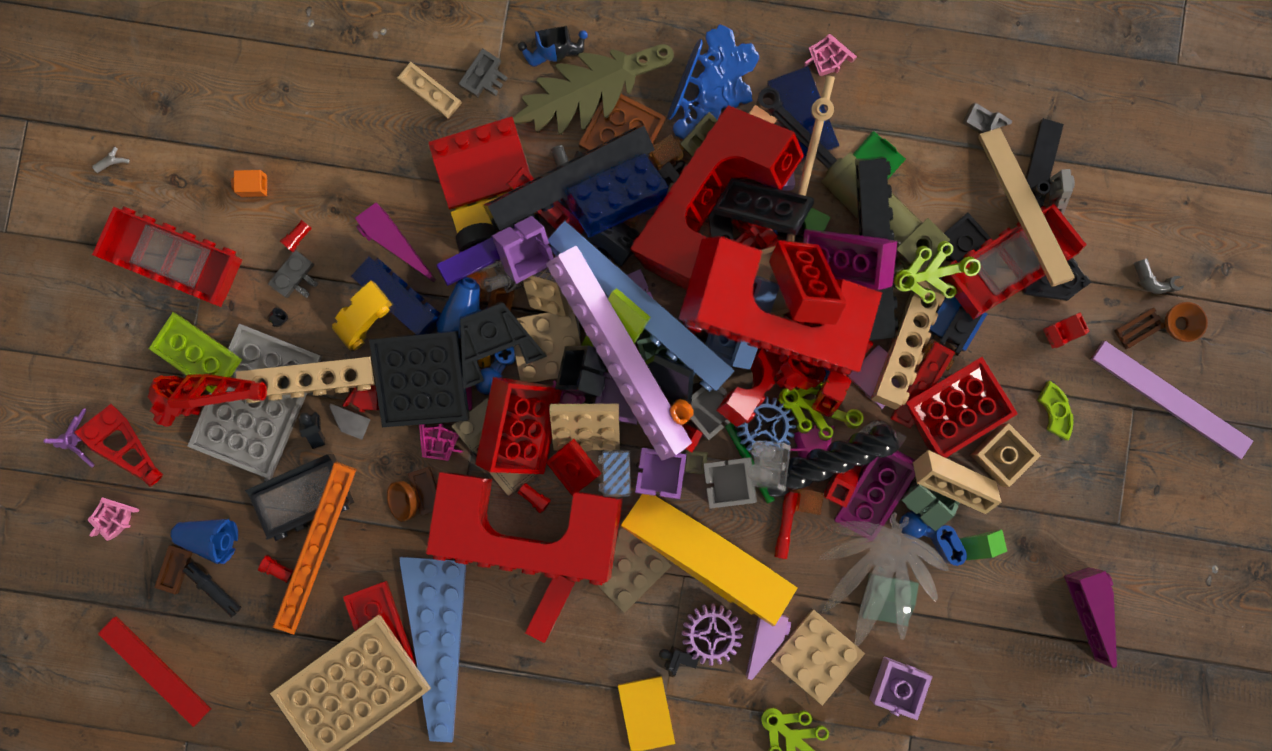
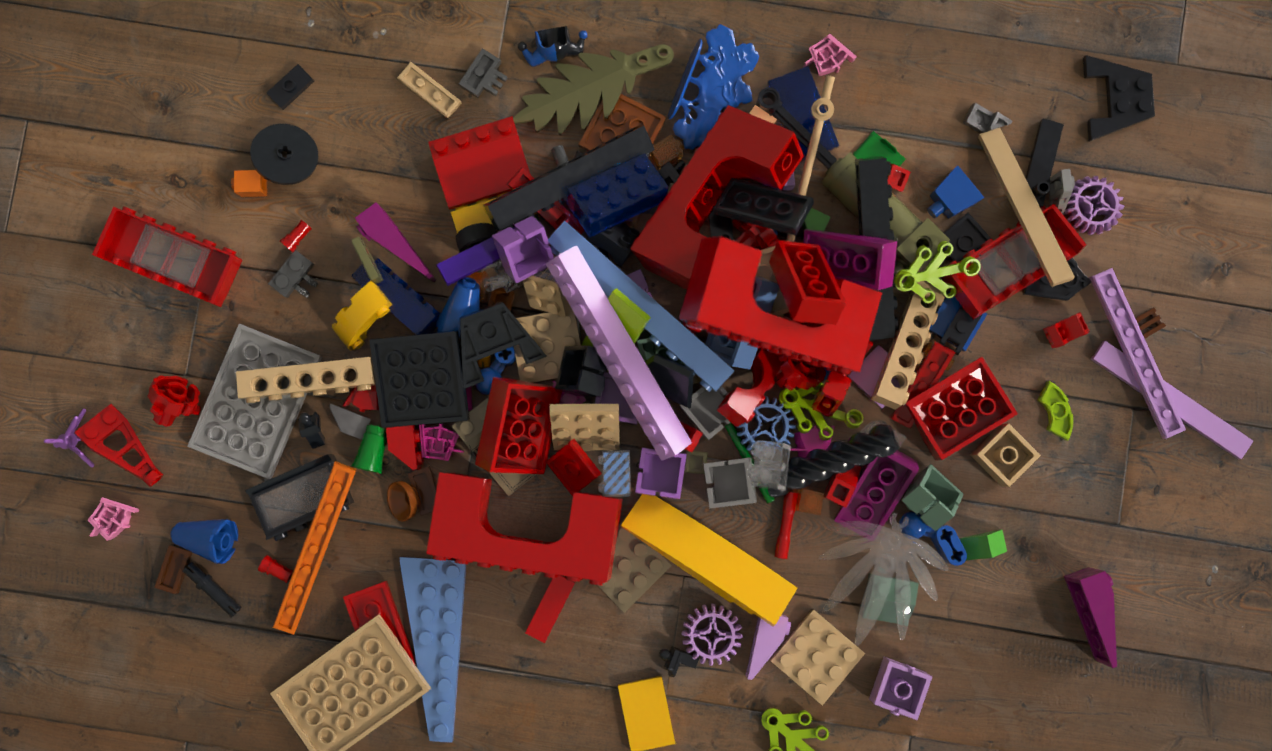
(109, 160): light grey bar -> none
(154, 671): red tile -> none
(190, 389): red plate -> none
(193, 350): lime tile -> none
(268, 149): none -> black piece
(277, 317): black hinge -> none
(290, 87): none -> black plate
(367, 260): none -> olive tile
(371, 450): none -> green plant
(404, 444): none -> red slope
(532, 496): red pin -> none
(681, 411): orange tile -> none
(698, 133): olive slope -> none
(898, 178): none -> red plate
(954, 195): none -> blue torso
(956, 482): tan brick -> none
(1109, 208): none -> lavender gear
(1128, 96): none -> black wing
(1137, 353): none -> lavender tile
(1150, 283): dark grey piece -> none
(1195, 322): dark orange piece -> none

